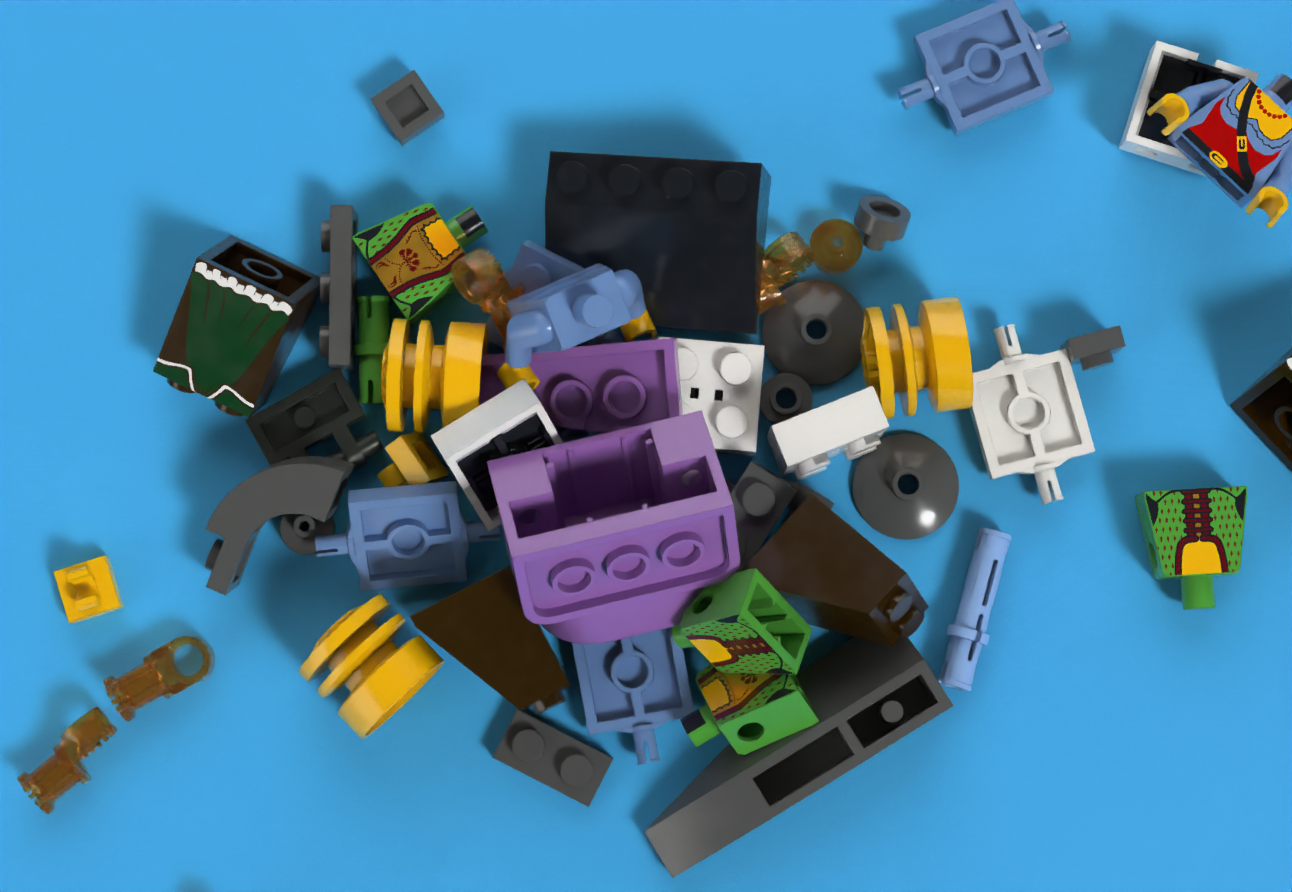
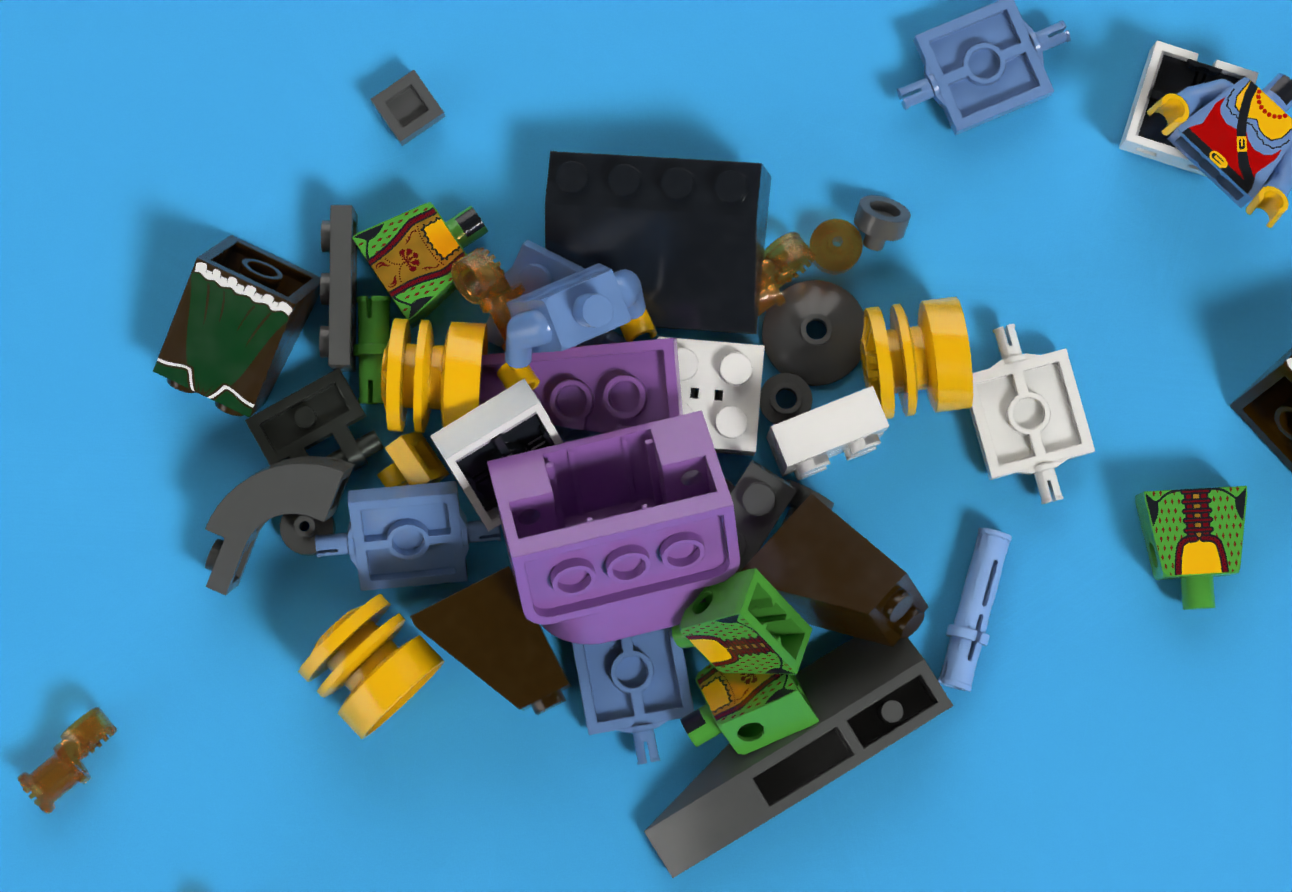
(88, 589): yellow tile -> none
(157, 677): clear orange connector -> none
(552, 757): dark grey plate -> none
(897, 513): dark grey dish -> none
(1095, 348): dark grey plate -> none

